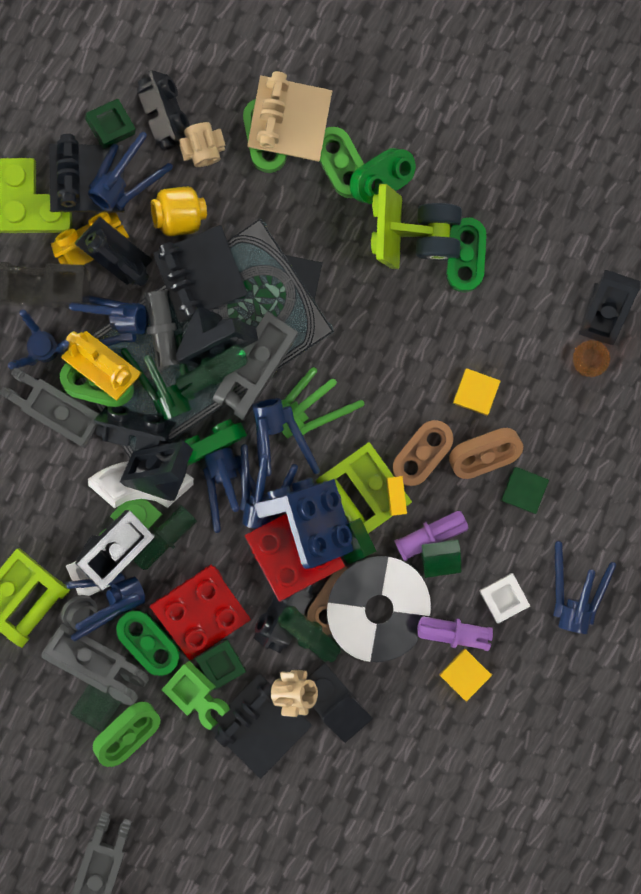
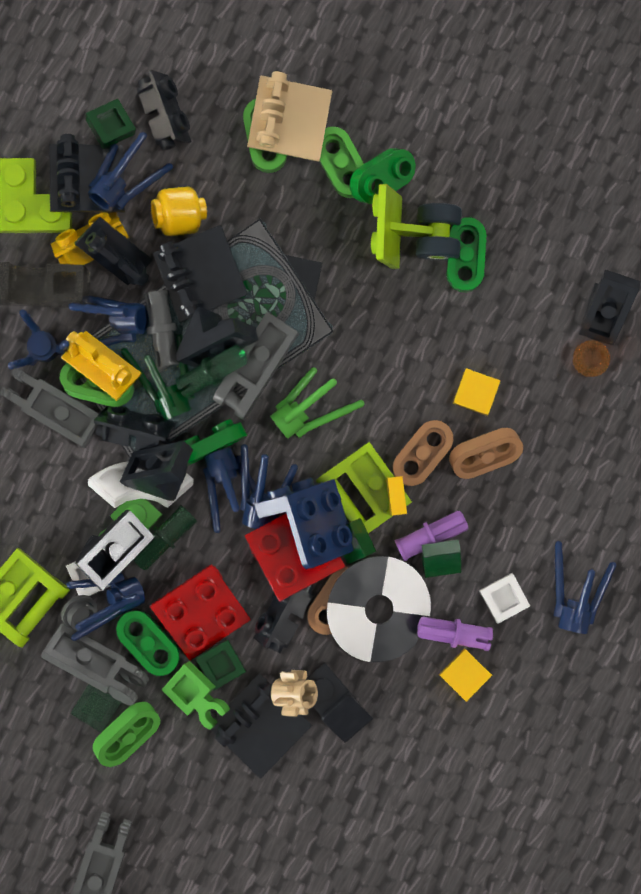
(202, 144): tan gear -> none
(269, 420): dark blue plant -> none
(309, 634): clear green axle -> none
(524, 490): dark green tile -> none

